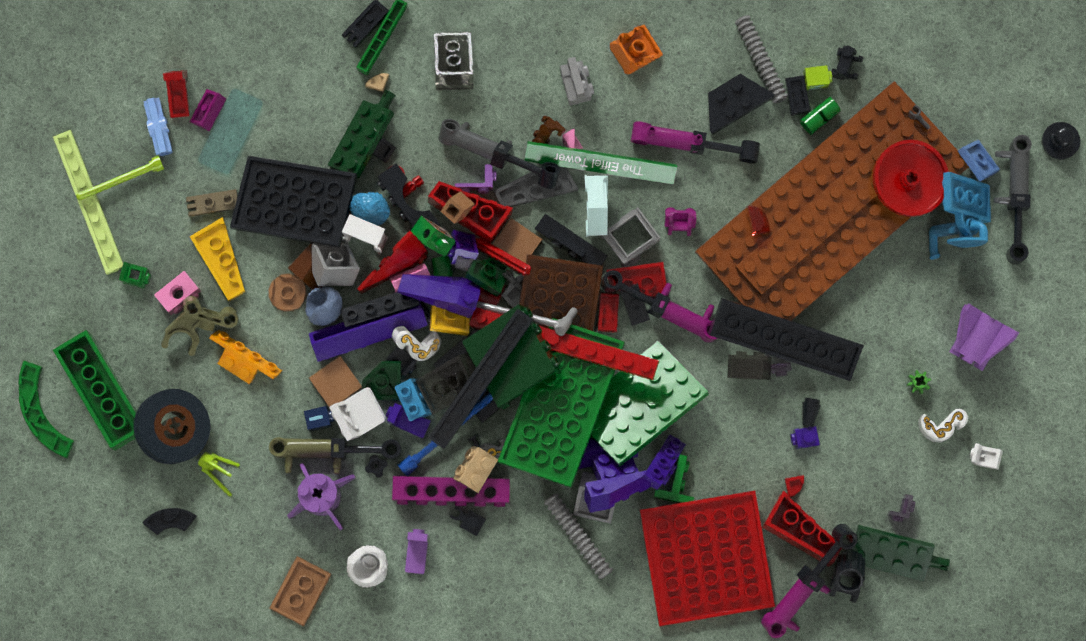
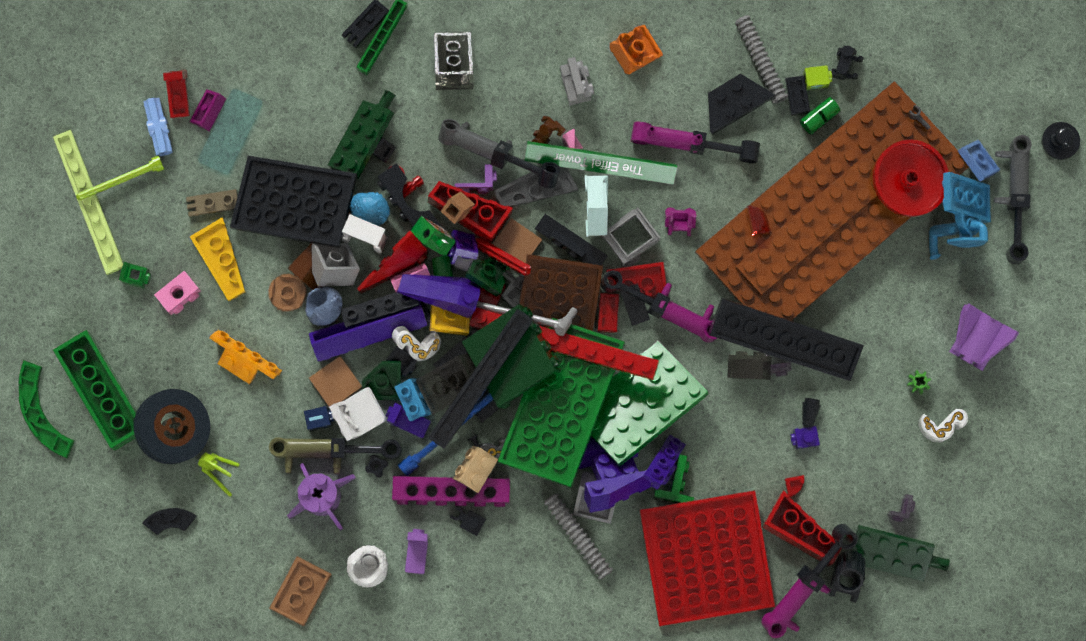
(200, 318): olive piece -> none
(378, 82): tan tile -> none
(986, 456): white bracket -> none

